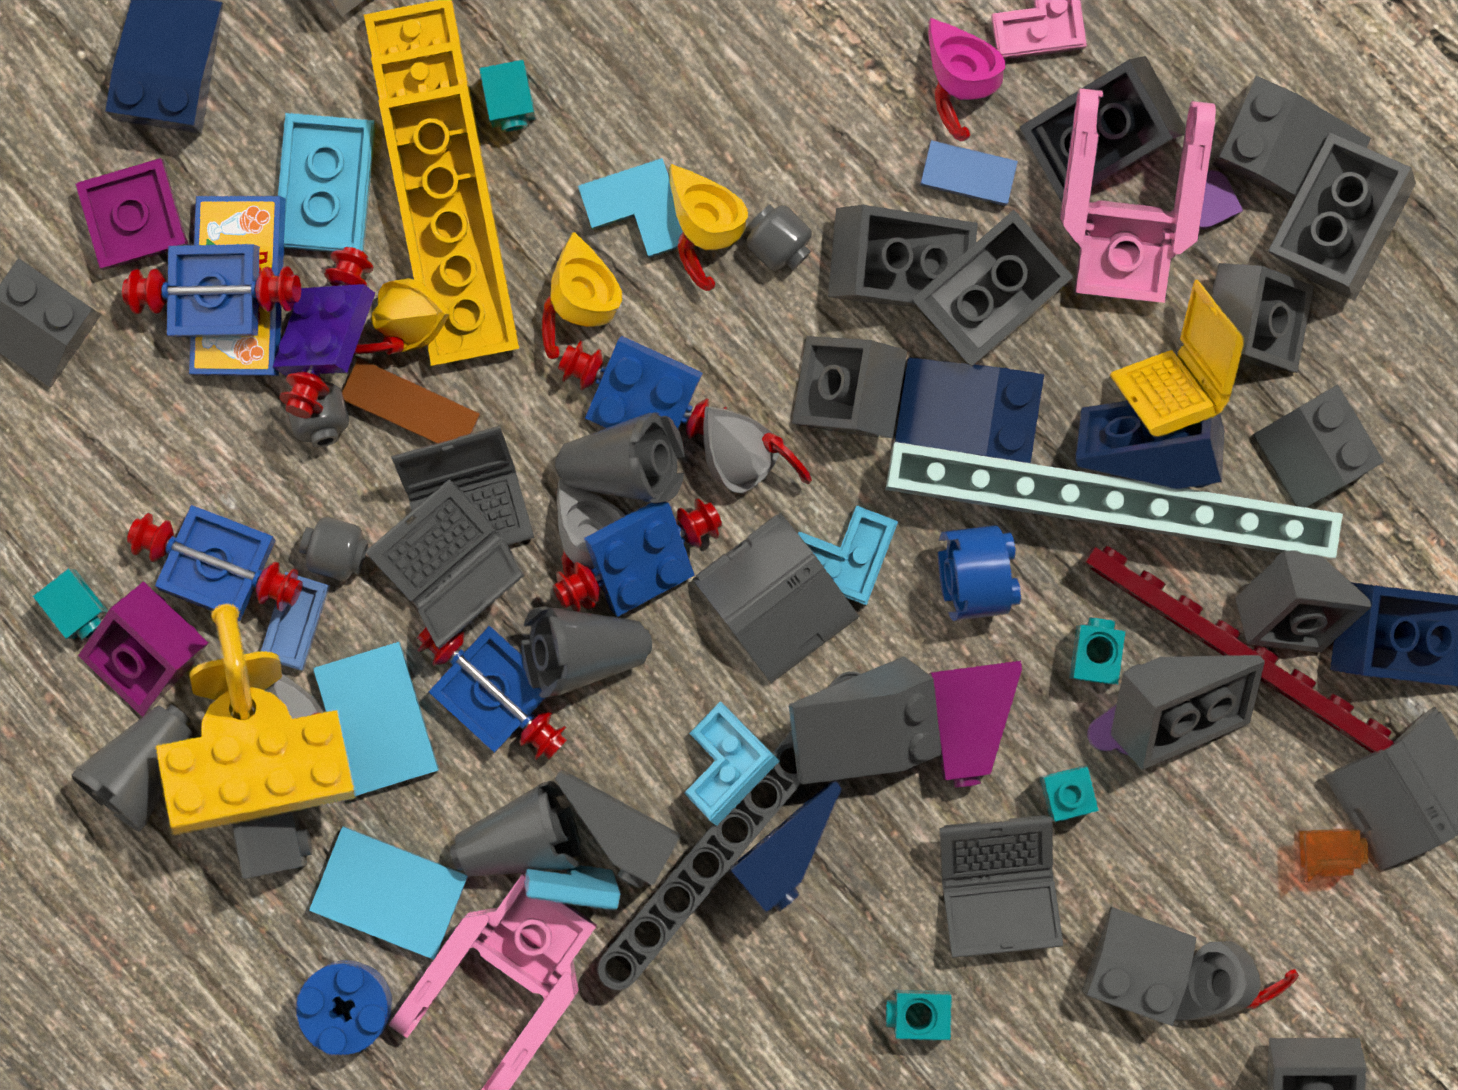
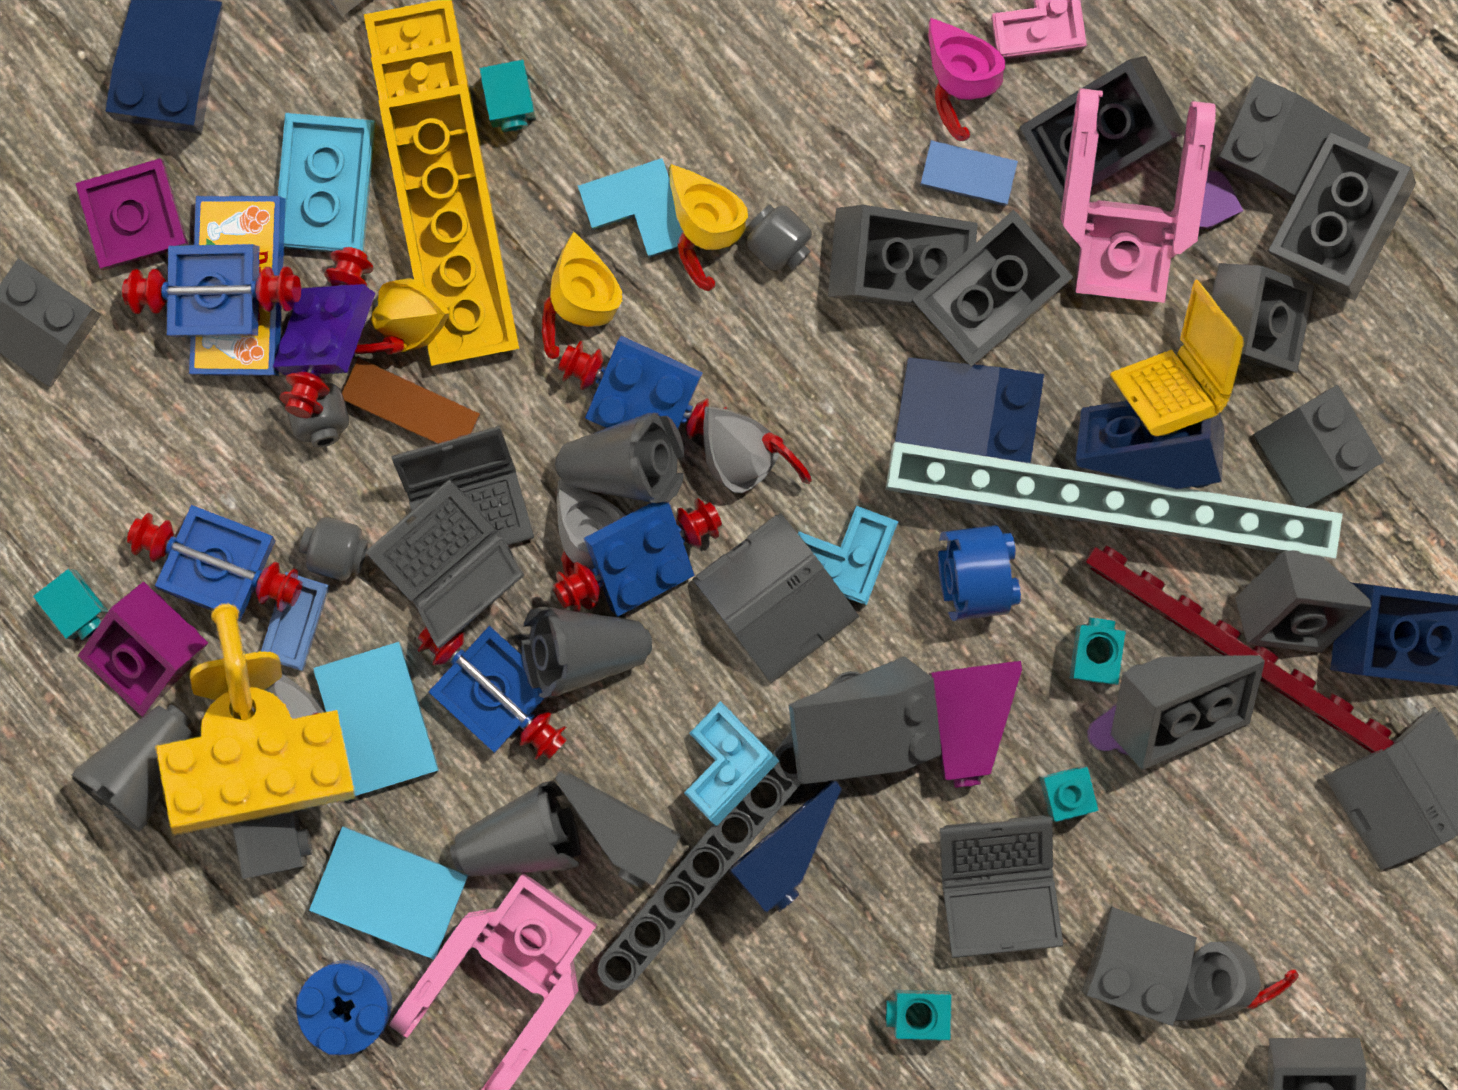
(579, 886): medium azure tile -> none
(849, 386): dark grey slope -> none
(1331, 852): clear orange window -> none

